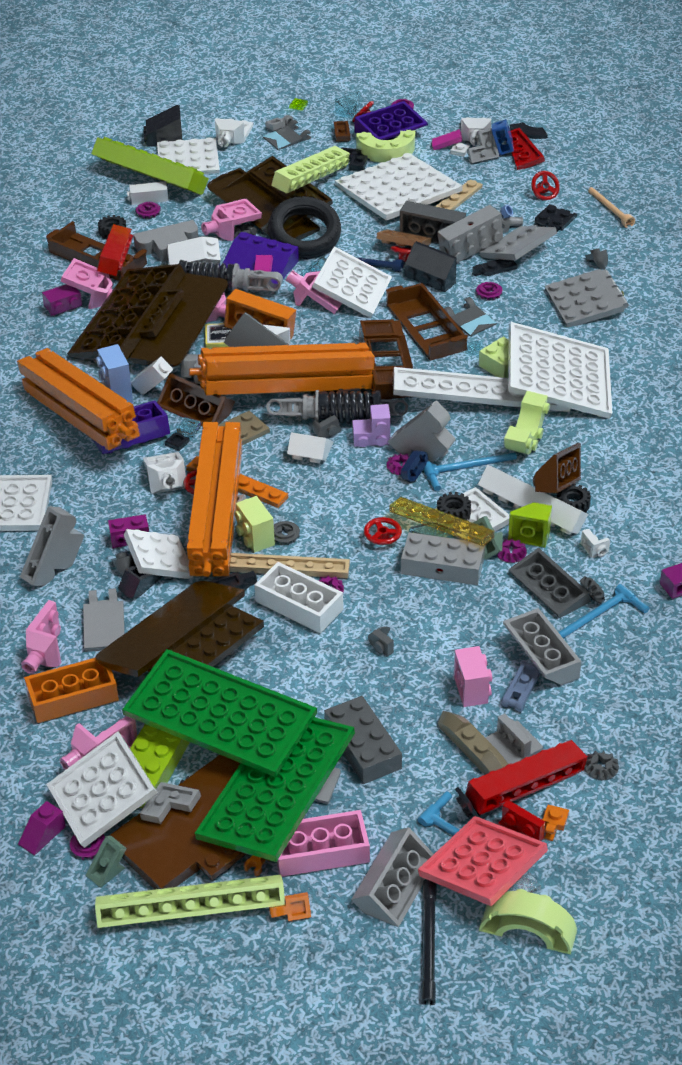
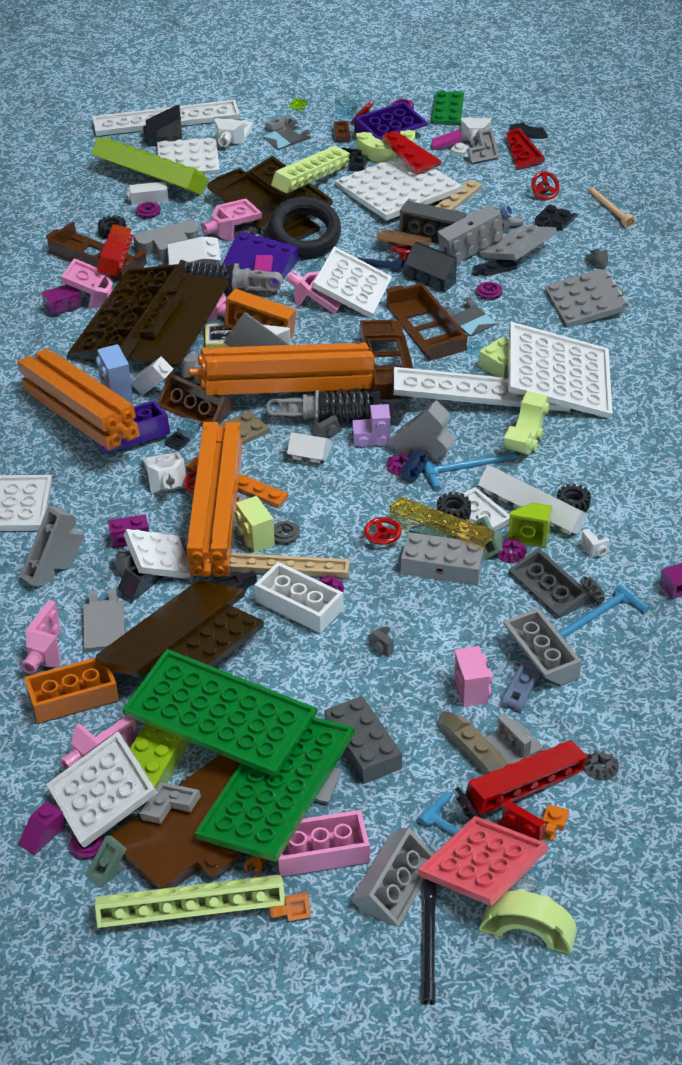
(189, 115): none -> white plate
(410, 153): none -> red wing
(448, 108): none -> green plate
(502, 133): blue torso -> none
(559, 471): reddish brown slope -> none

